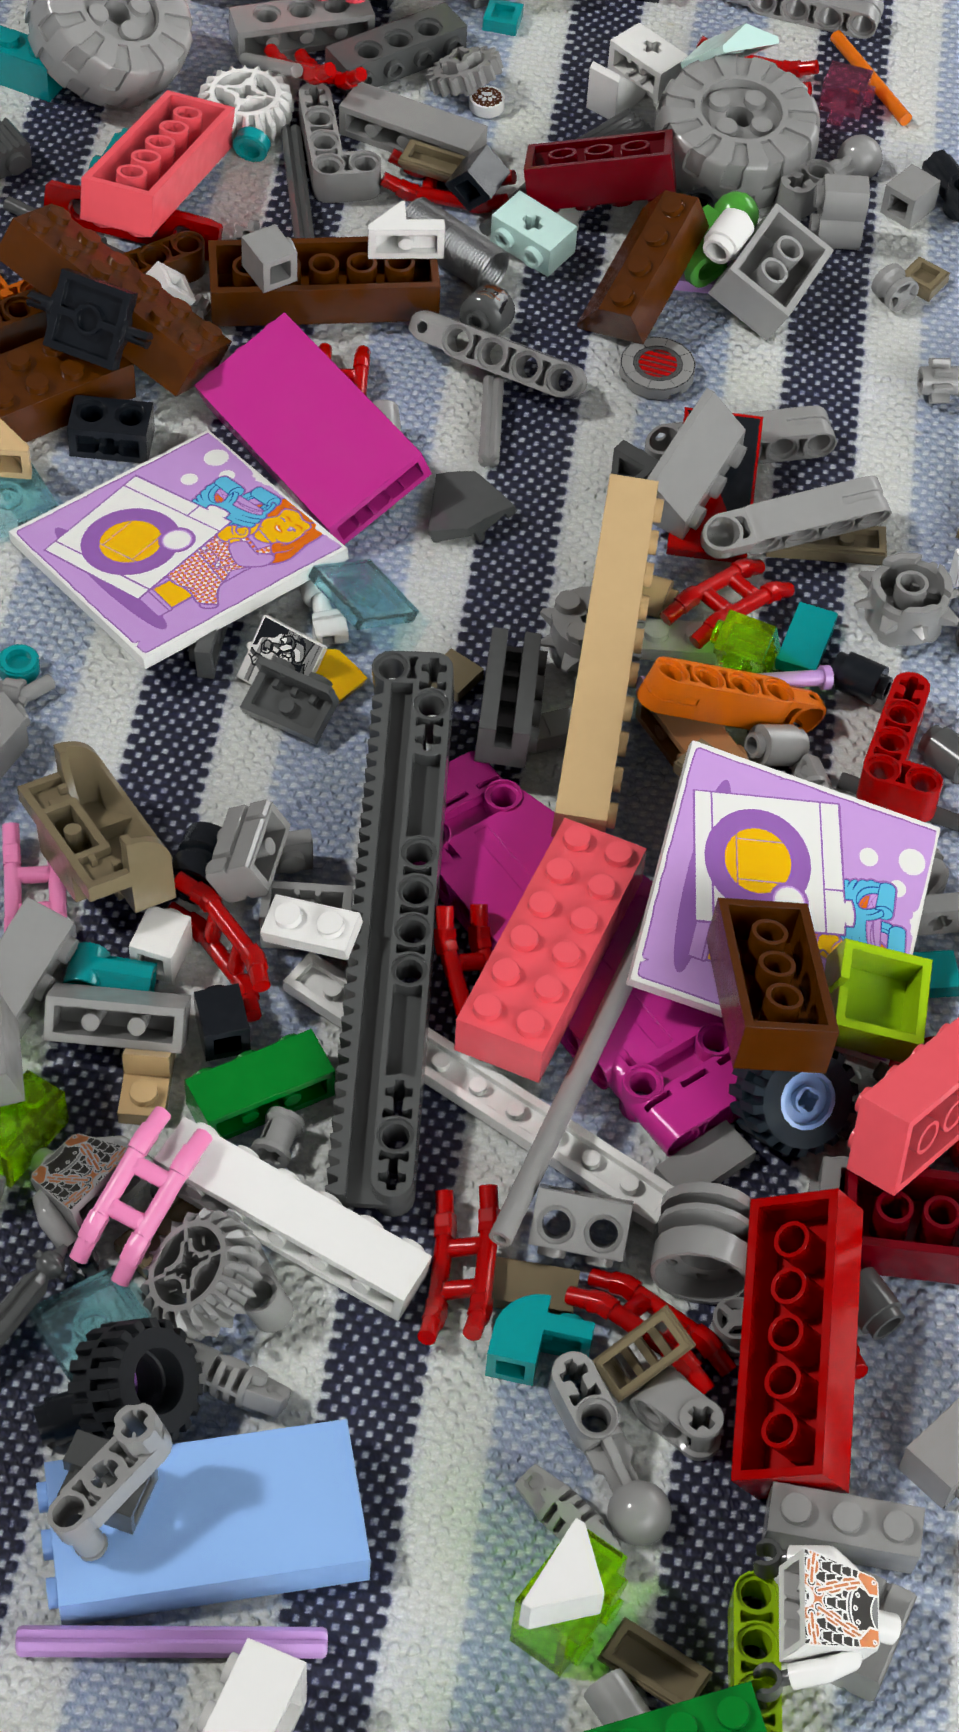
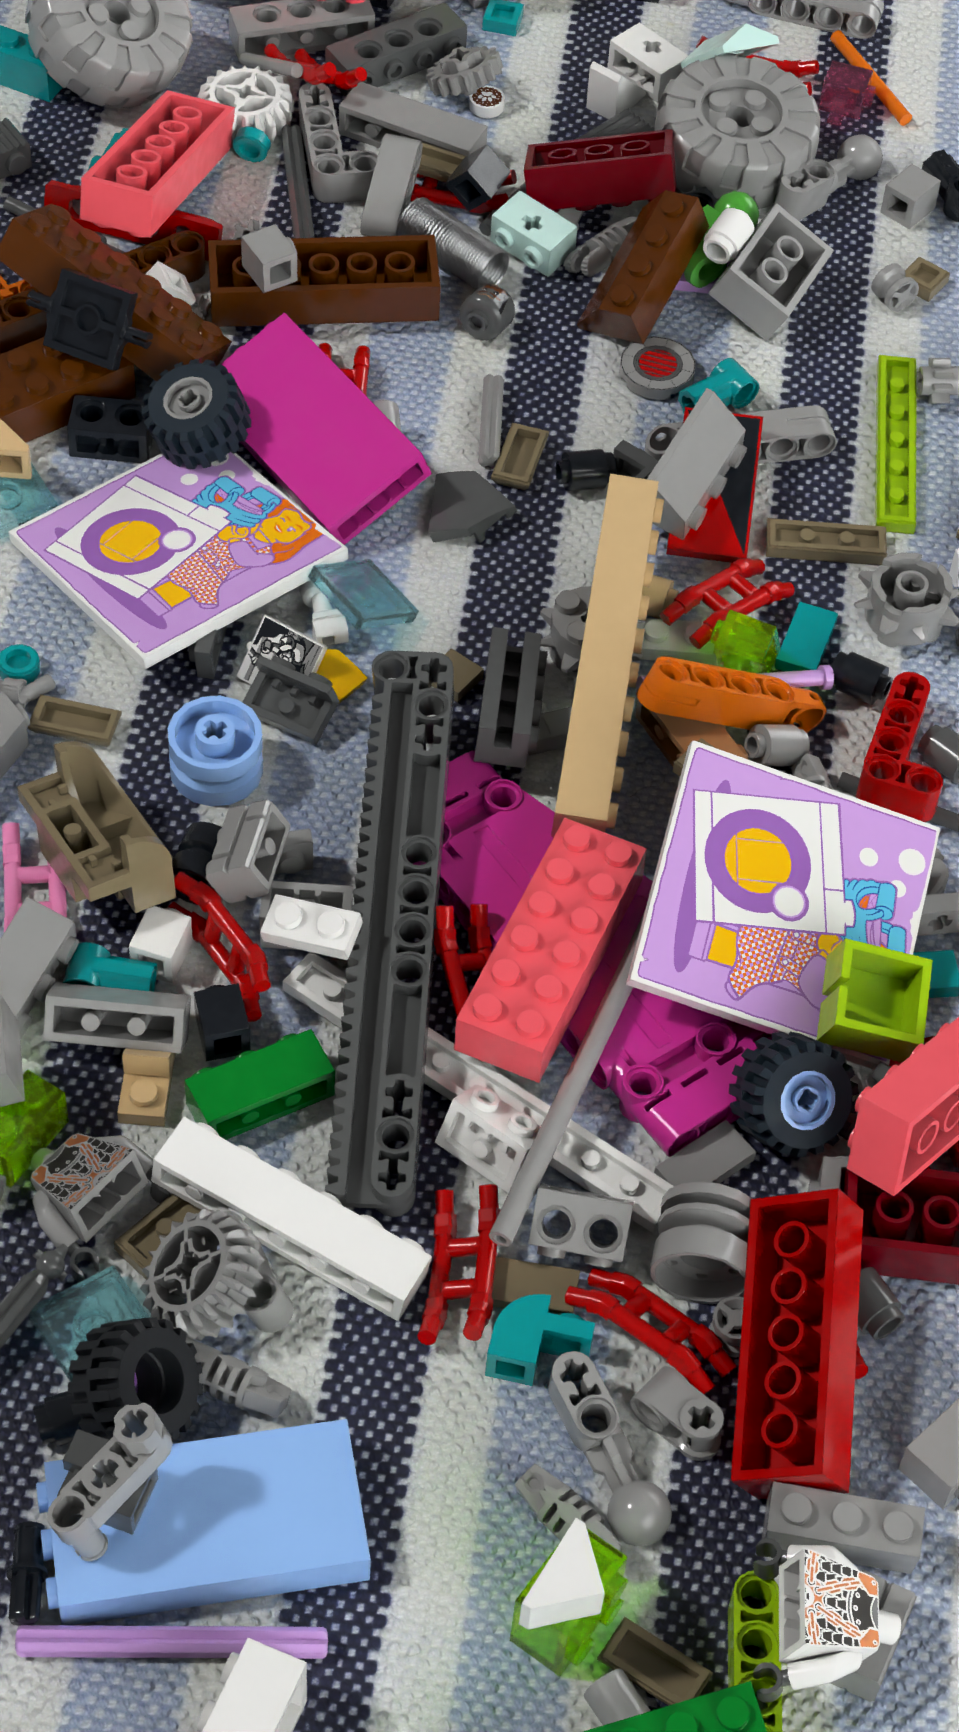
(26, 1574): none -> black axle
(74, 720): none -> dark tan tile
(145, 1223): bright pink piece -> none
(196, 414): none -> black wheel
(215, 750): none -> light blue wheel
(278, 1136): light grey bush -> none
(391, 185): none -> light grey beam
(402, 238): white slope -> none
(443, 331): light grey piece -> none
(487, 1135): none -> white bracket
(519, 456): none -> dark tan tile
(585, 469): none -> black brick
(599, 250): none -> light grey hinge
(614, 1374): dark tan slope -> none
(729, 383): none -> teal piece
(771, 986): reddish brown brick -> none
(796, 519): light grey piece -> none
(841, 210): light grey brick -> none
(895, 444): none -> lime tile

